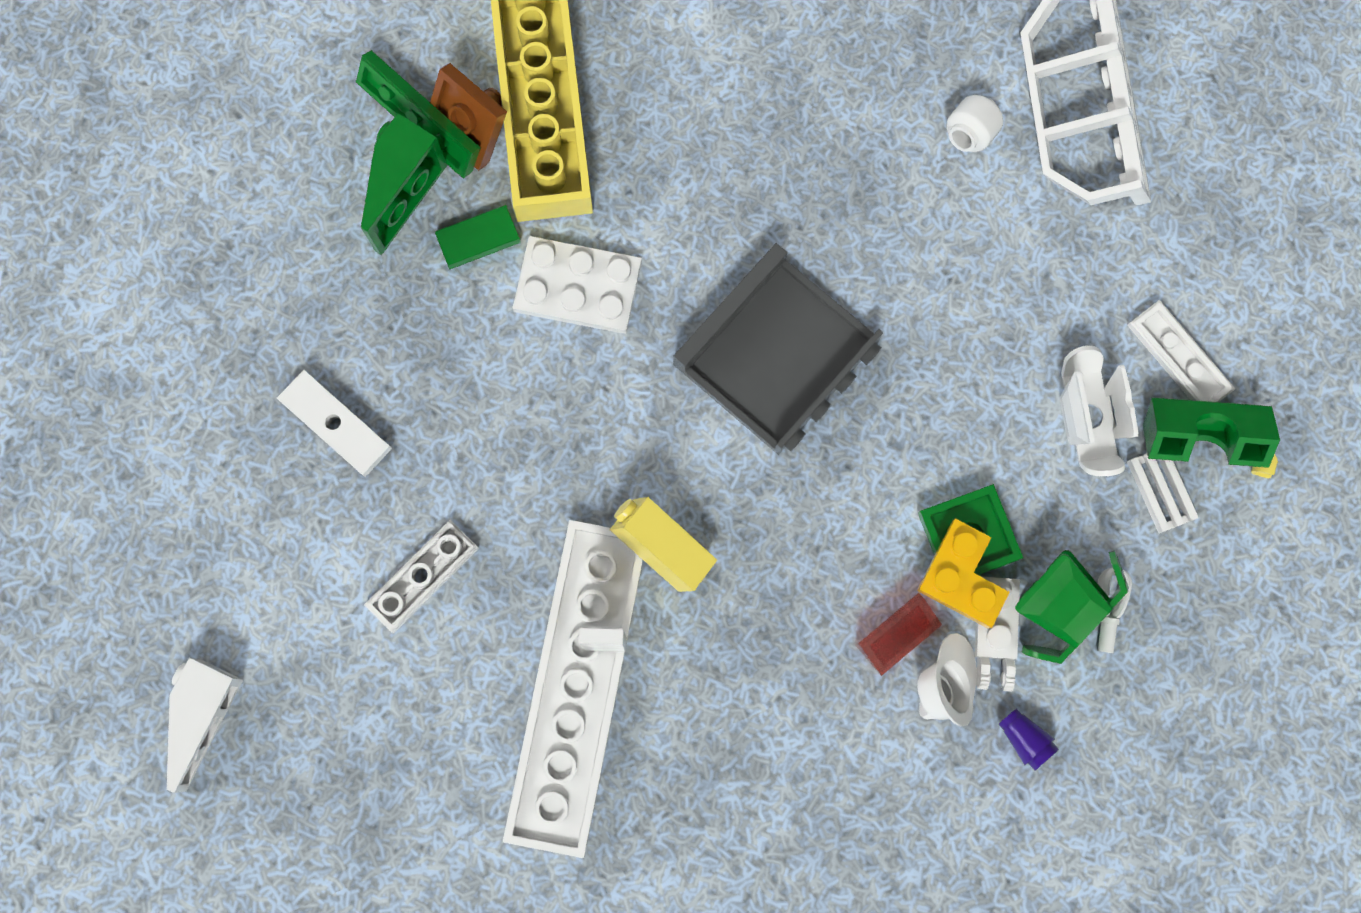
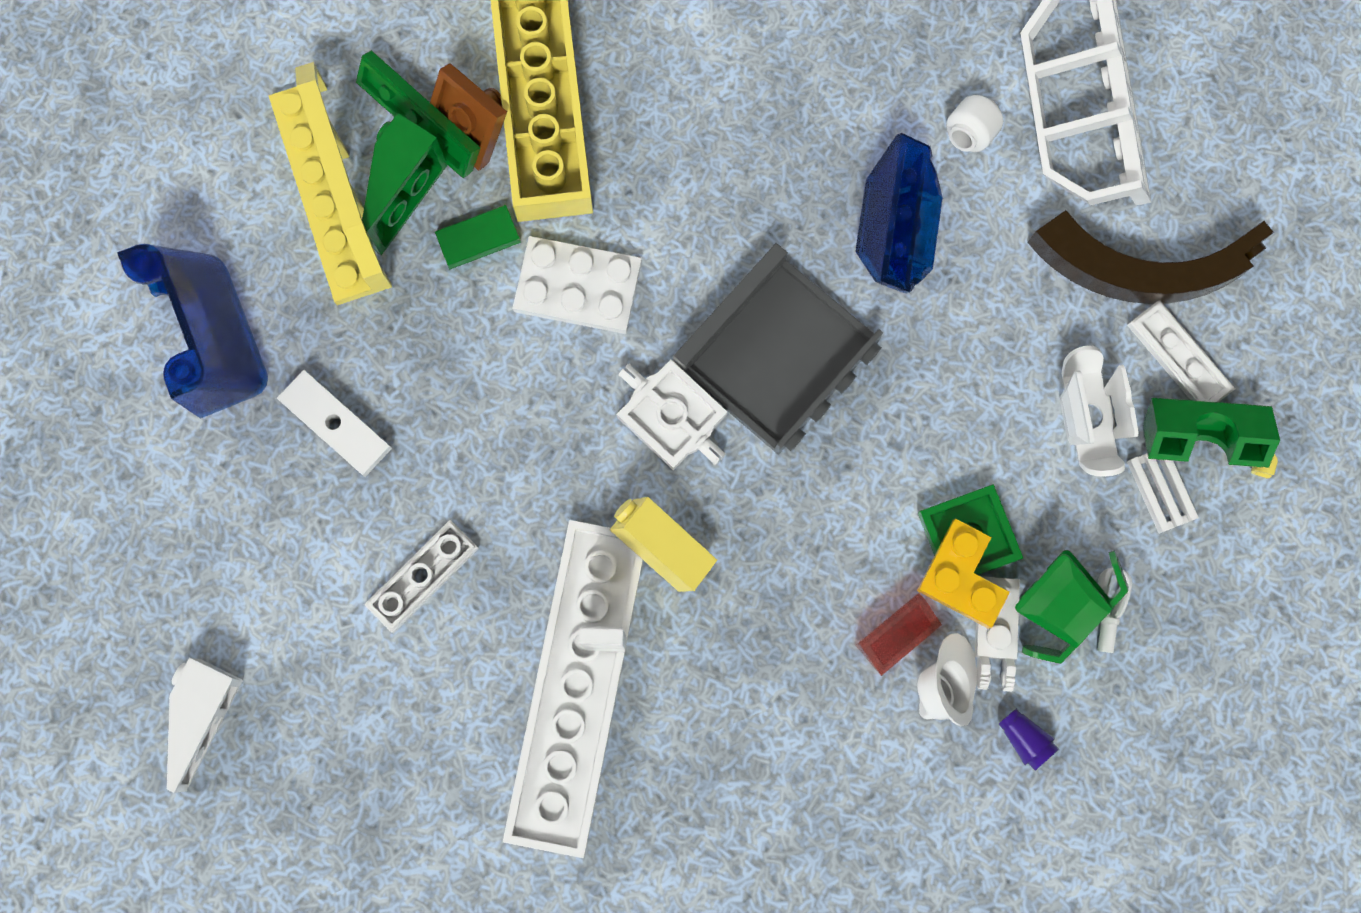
(222, 353): none -> clear blue windscreen
(325, 189): none -> light yellow plate
(672, 414): none -> white plate
(900, 215): none -> clear blue wedge
(1121, 277): none -> dark brown arch

